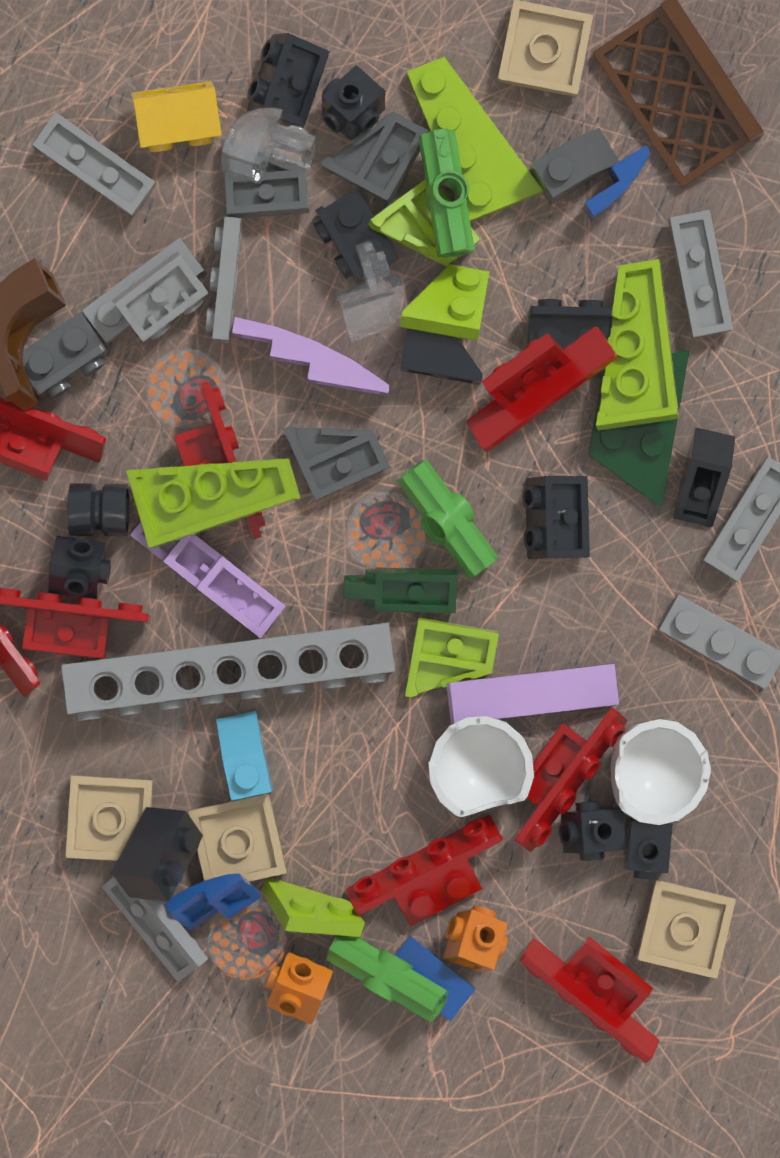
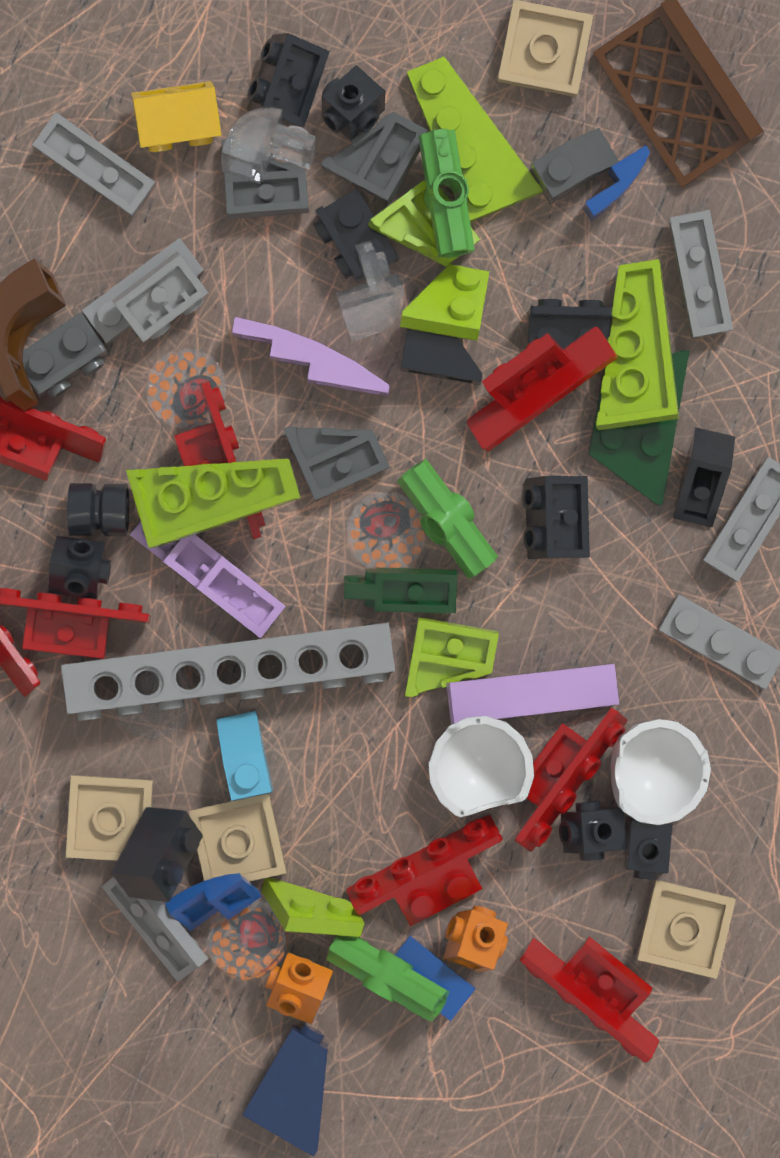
(224, 280): light grey plate -> none
(293, 1089): none -> dark blue slope

